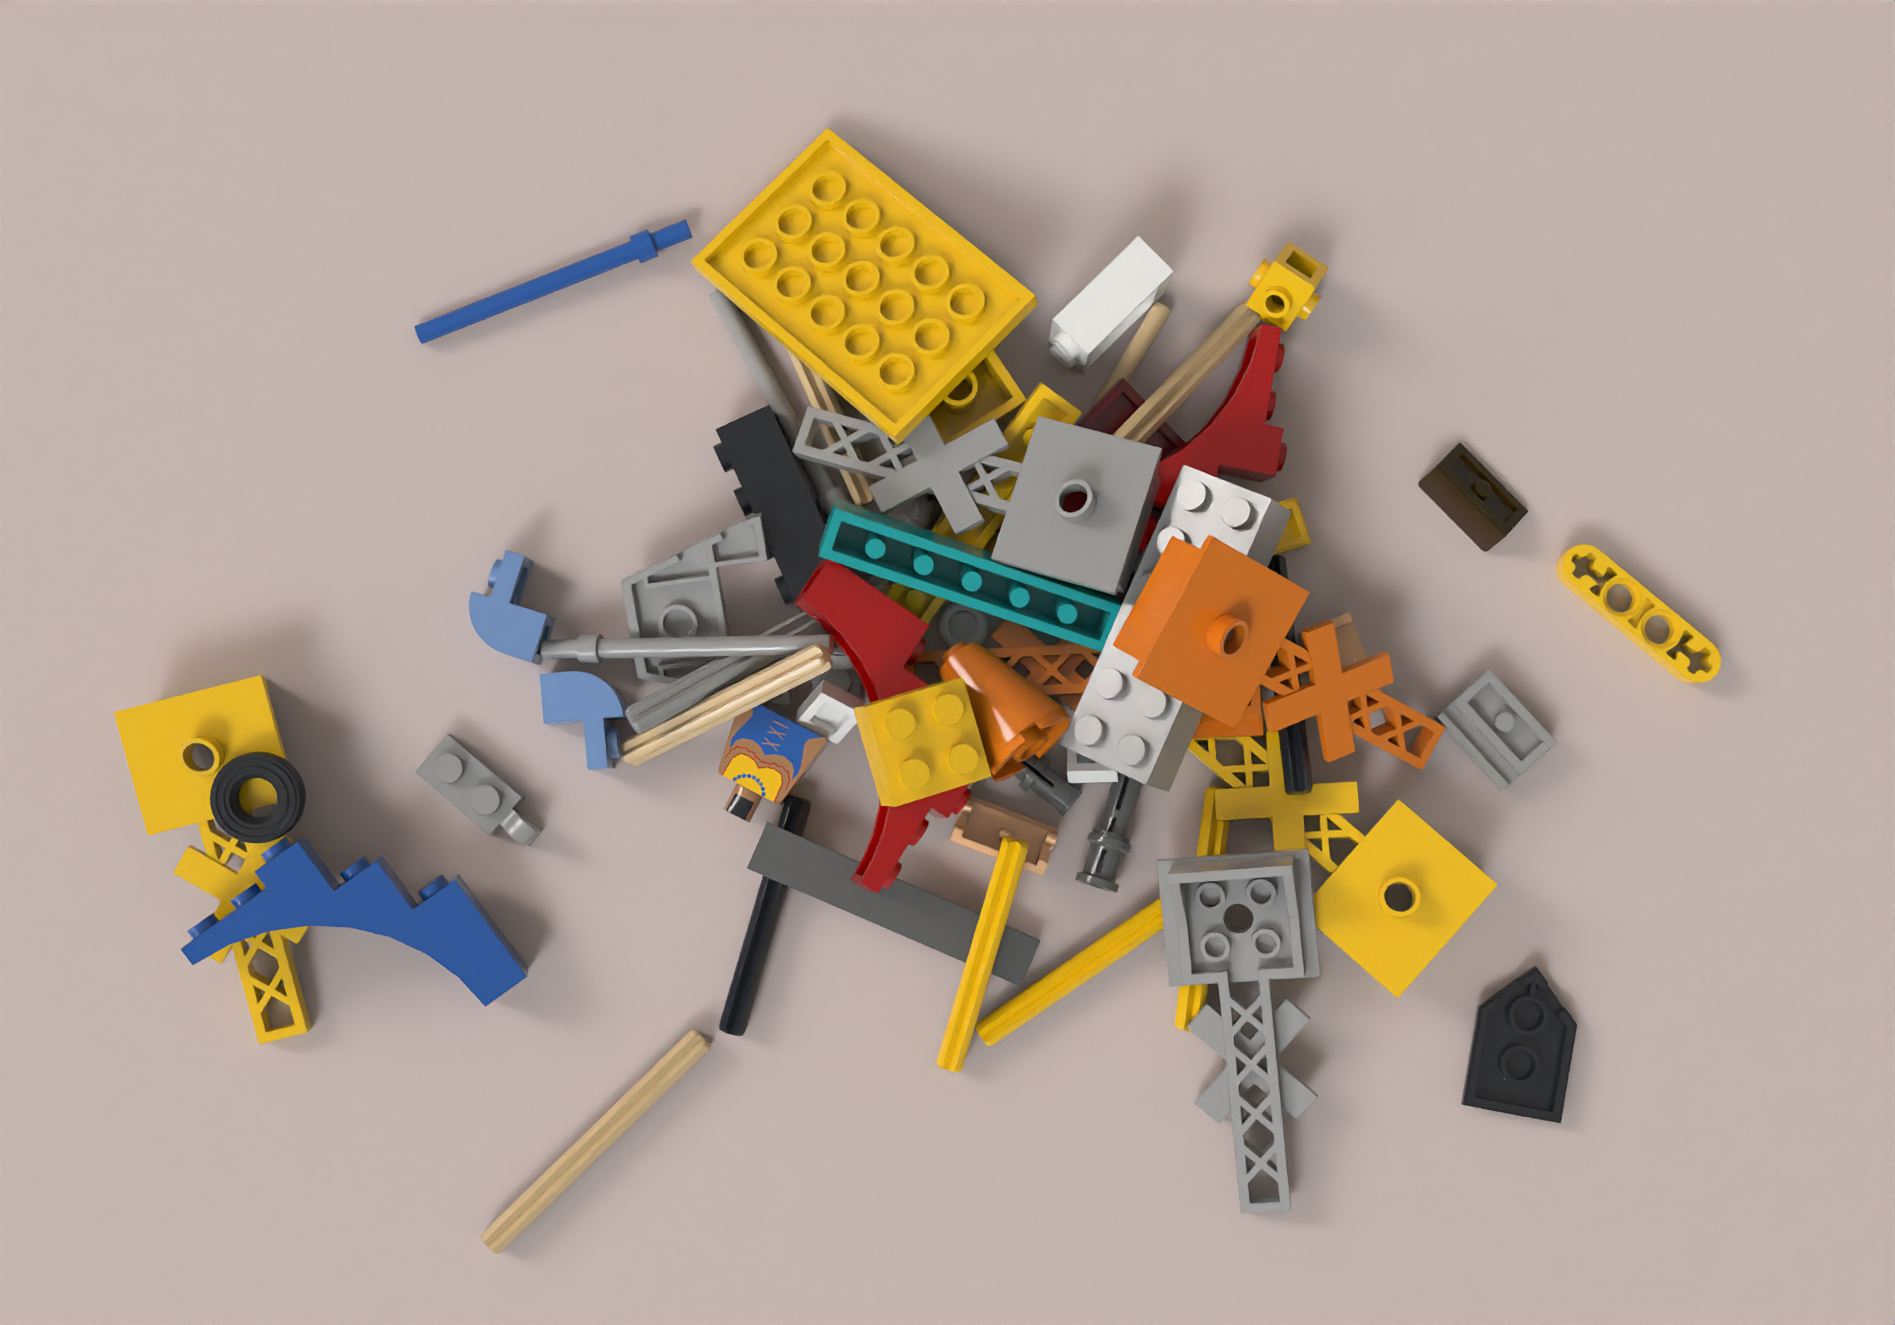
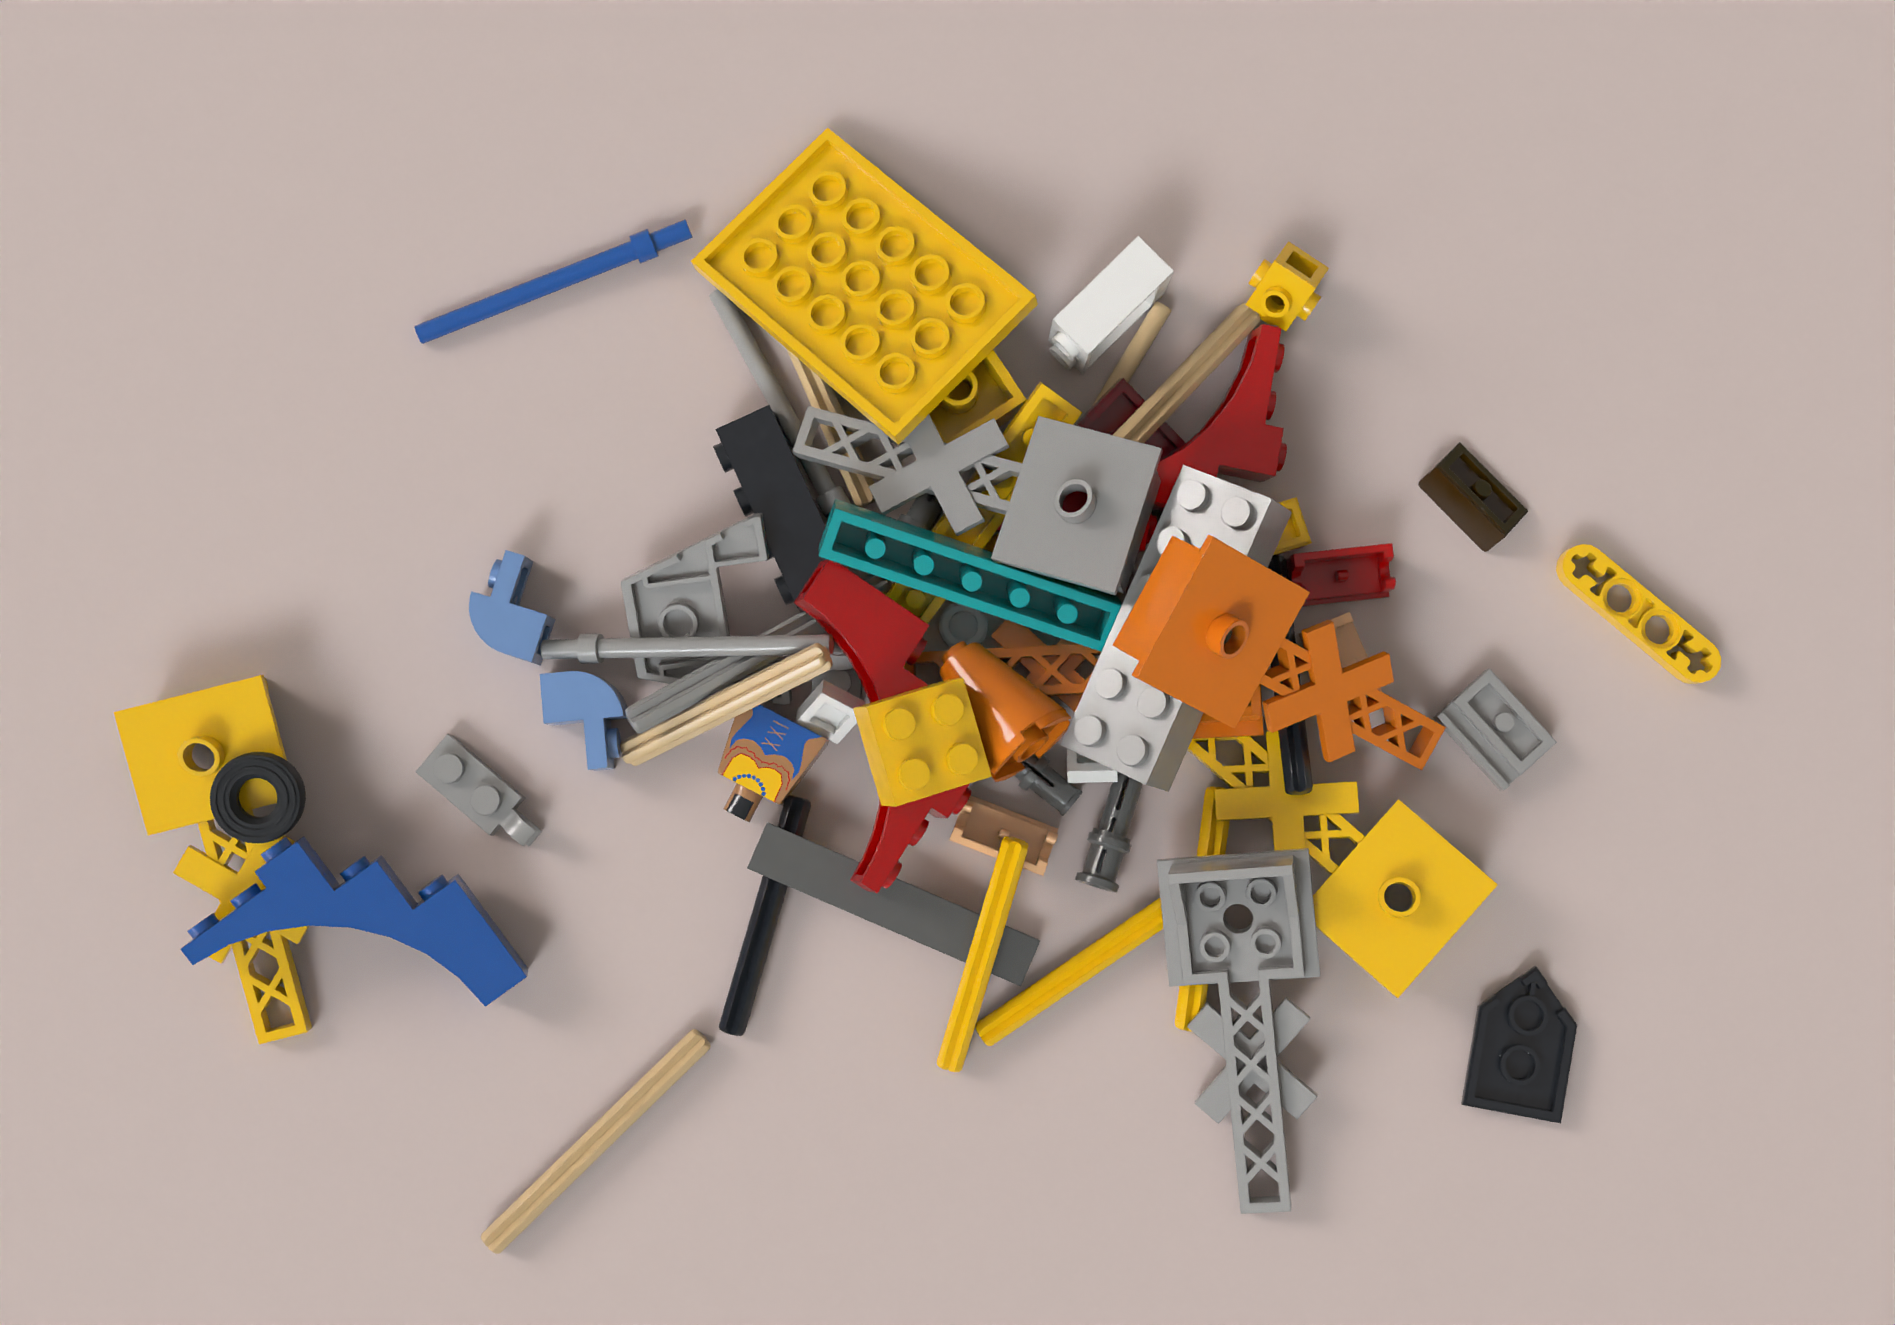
(1343, 574): none -> red hinge

